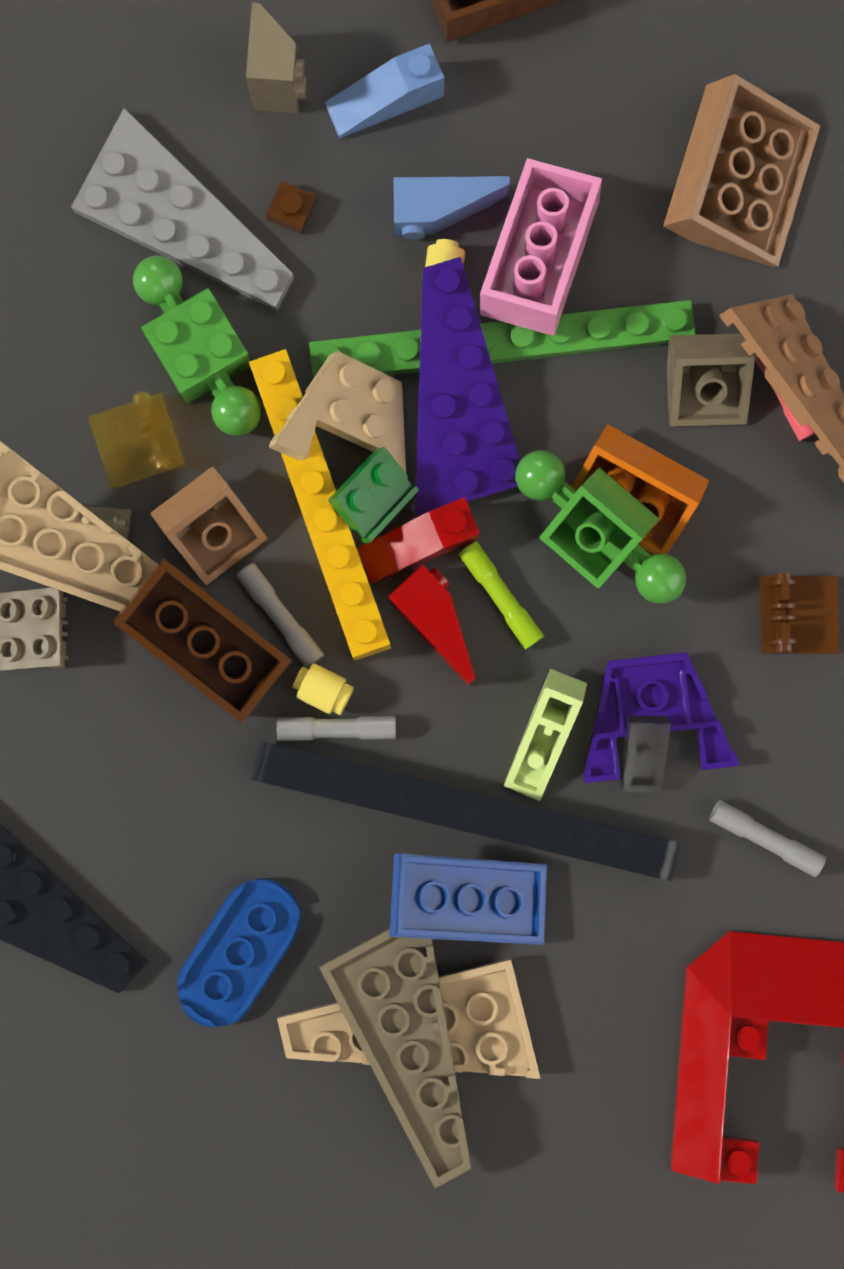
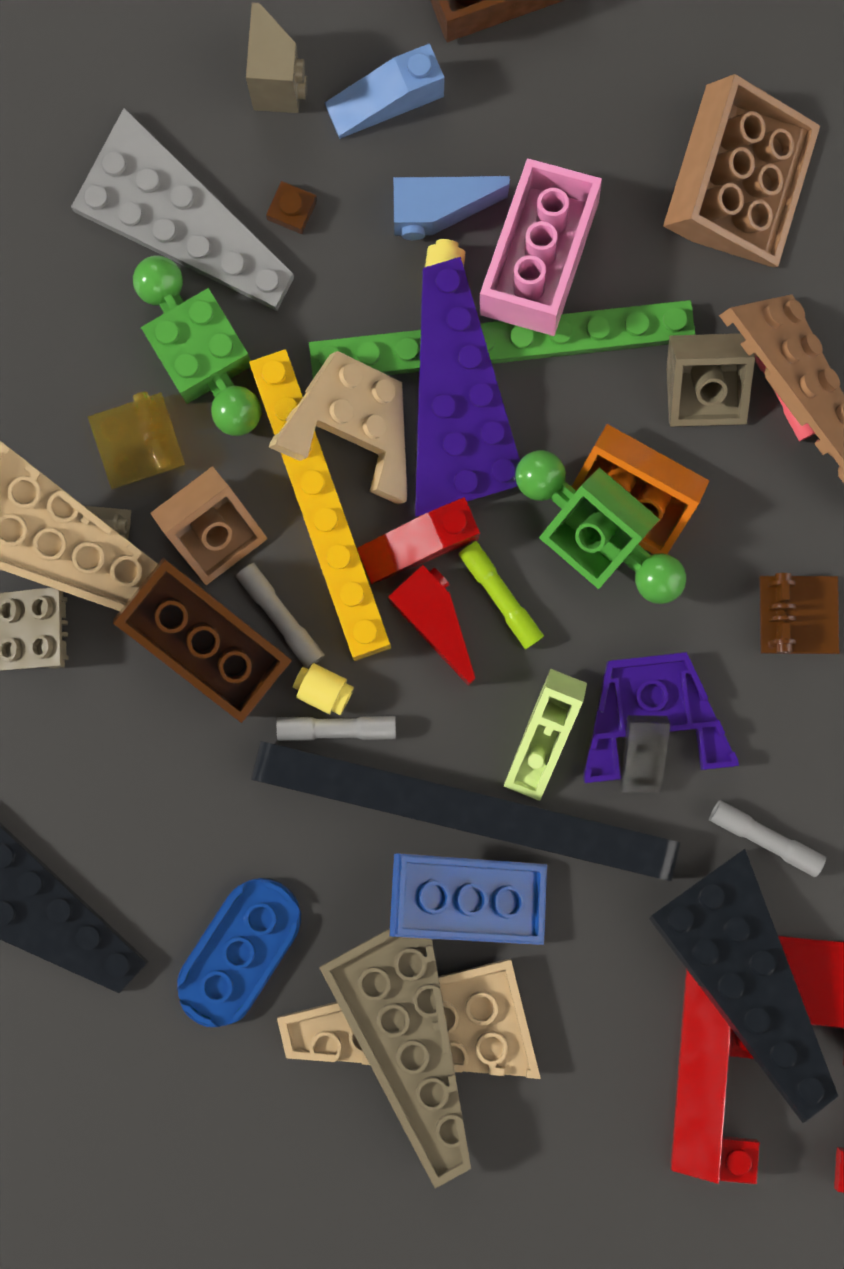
(373, 495): green plate -> none
(738, 961): none -> black wing

